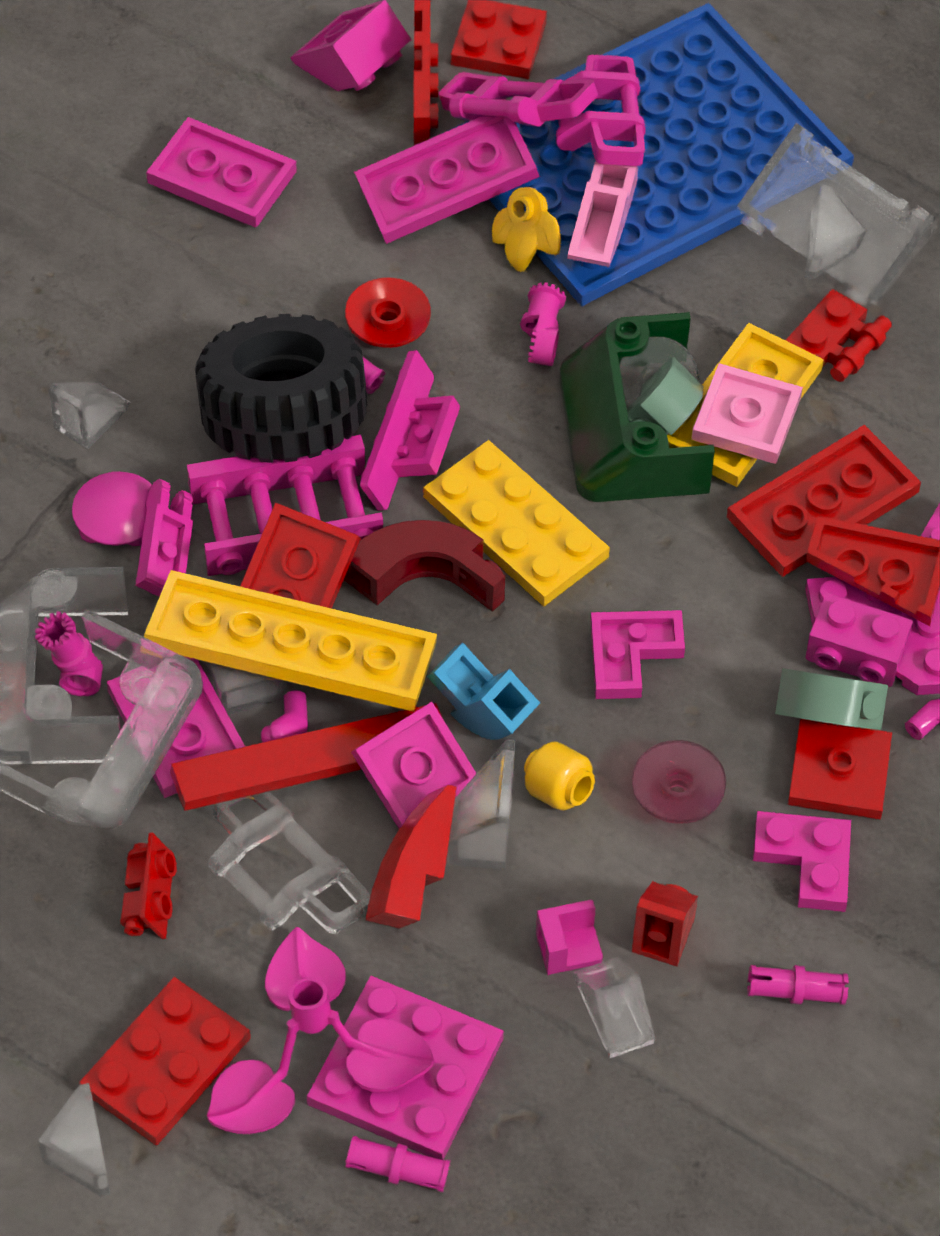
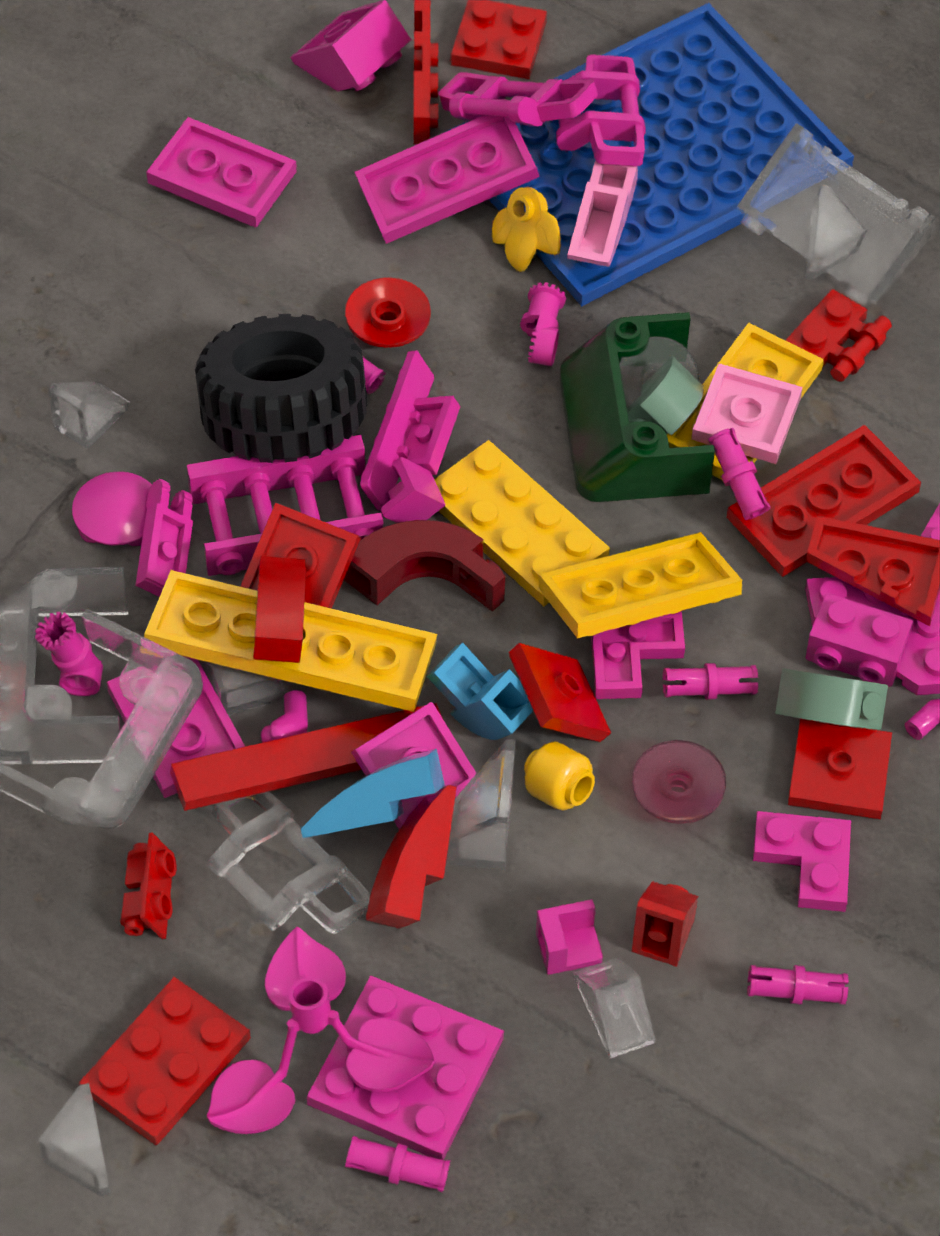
(280, 609): none -> red slope
(378, 795): none -> dark azure slope
(415, 496): none -> dark pink panel
(559, 692): none -> red plate
(639, 585): none -> yellow plate
(710, 681): none -> dark pink pin
(739, 473): none -> dark pink pin

